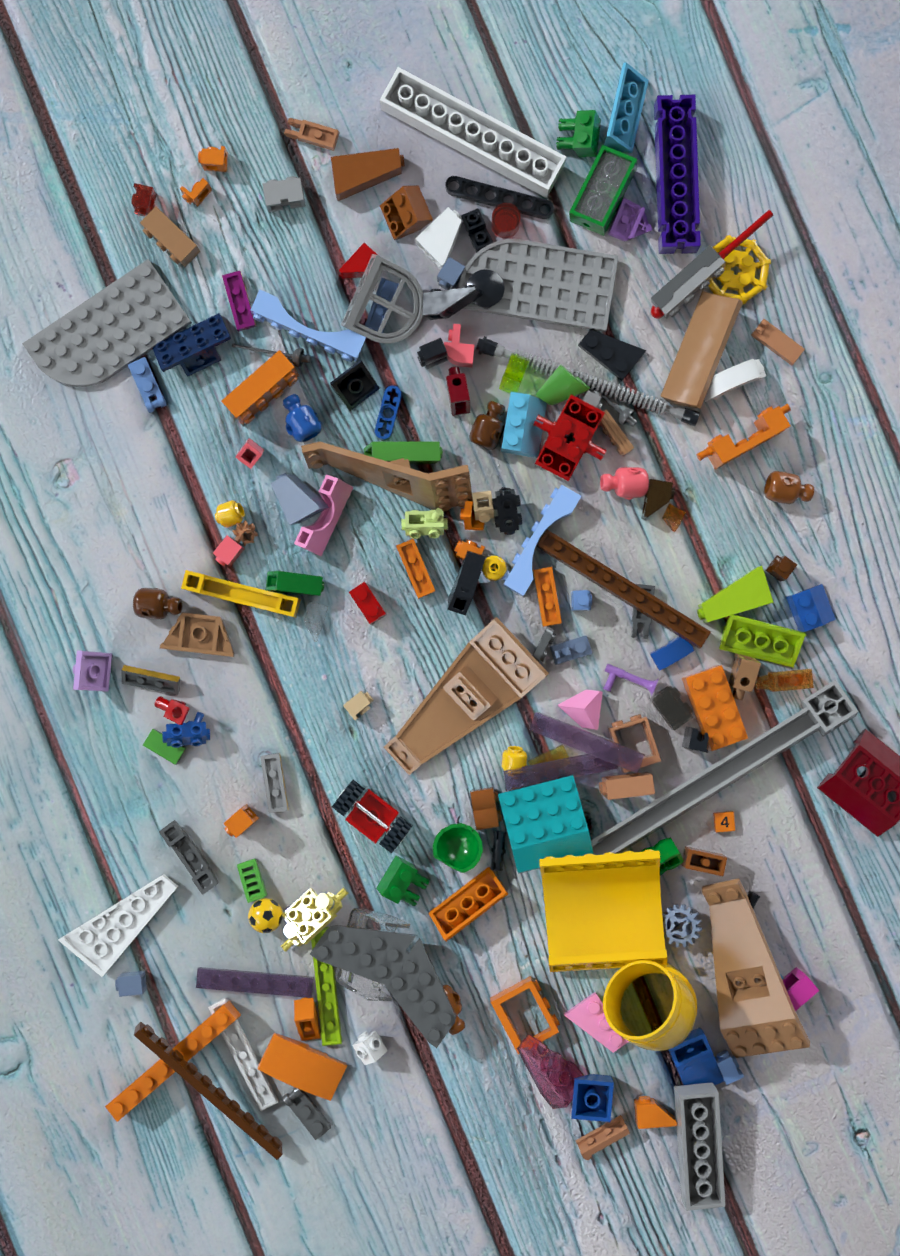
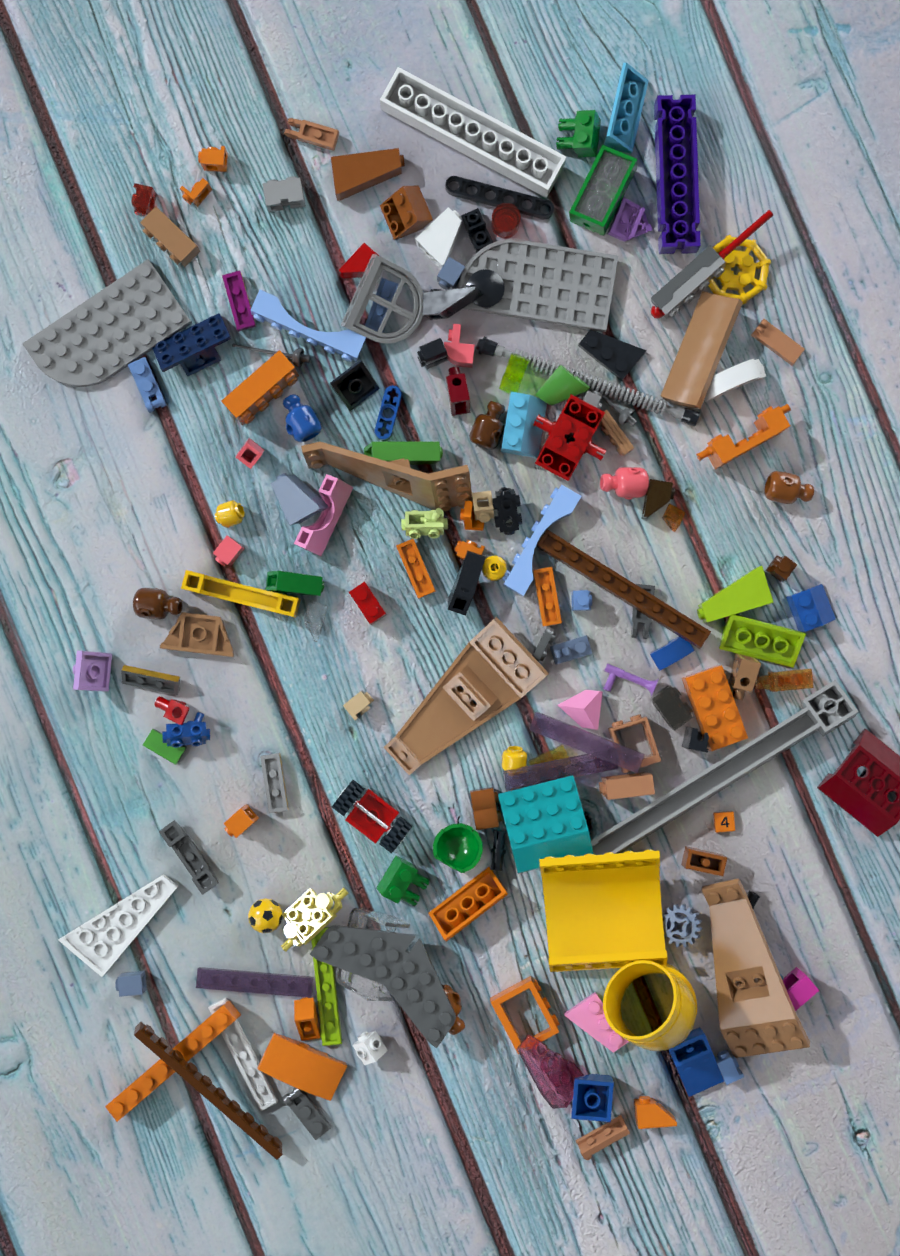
(241, 529): nougat gear -> none
(247, 890): bright green slope -> none
(669, 854): green brick -> none
(699, 1146): light grey brick -> none

